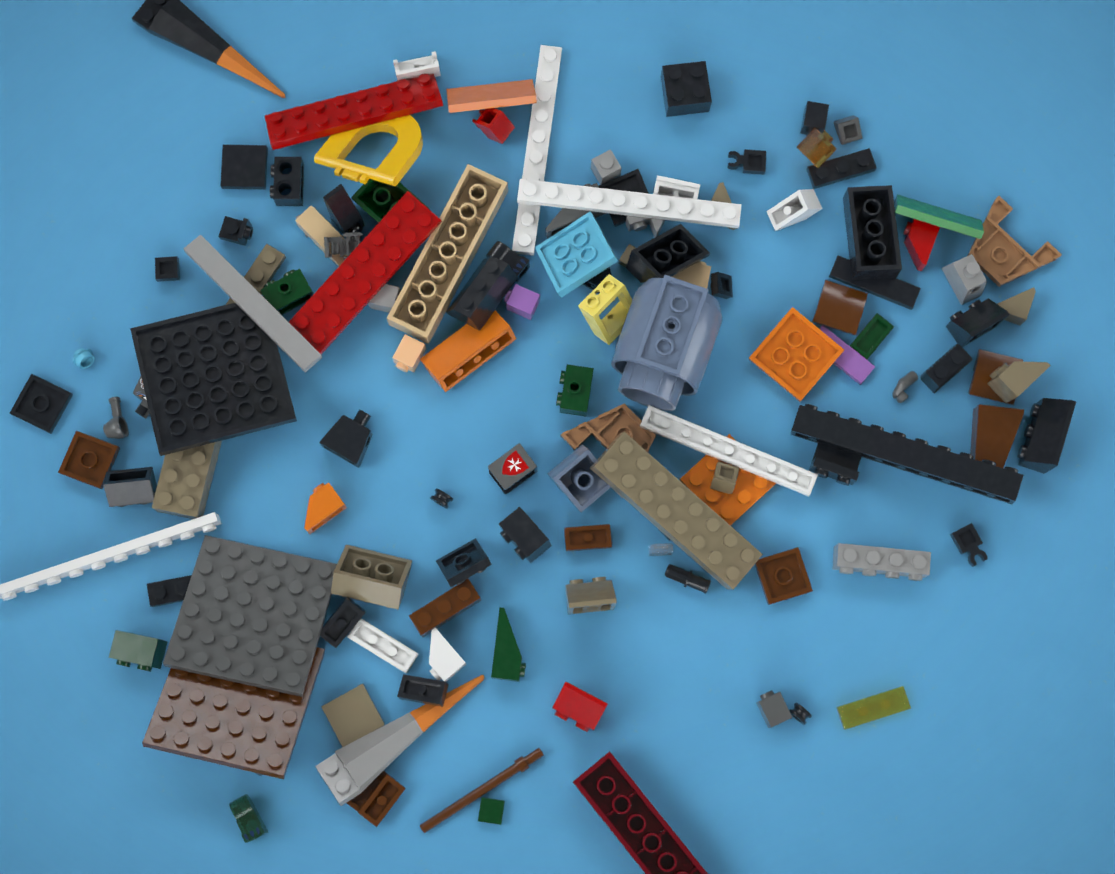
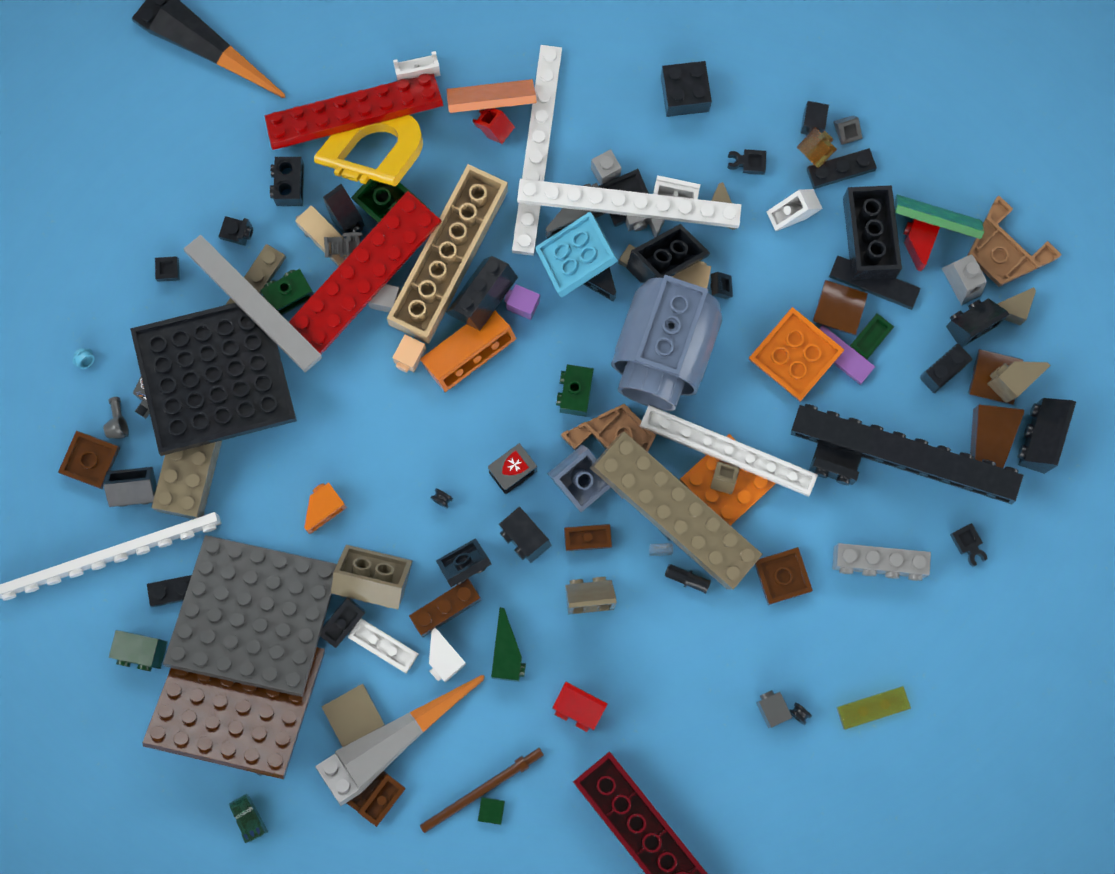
(41, 403): black tile -> none
(244, 167): black tile -> none
(349, 438): black torso -> none
(423, 690): black plate -> none
(516, 262): black leg -> none
(593, 305): light yellow window -> none
(902, 385): dark grey arm -> none

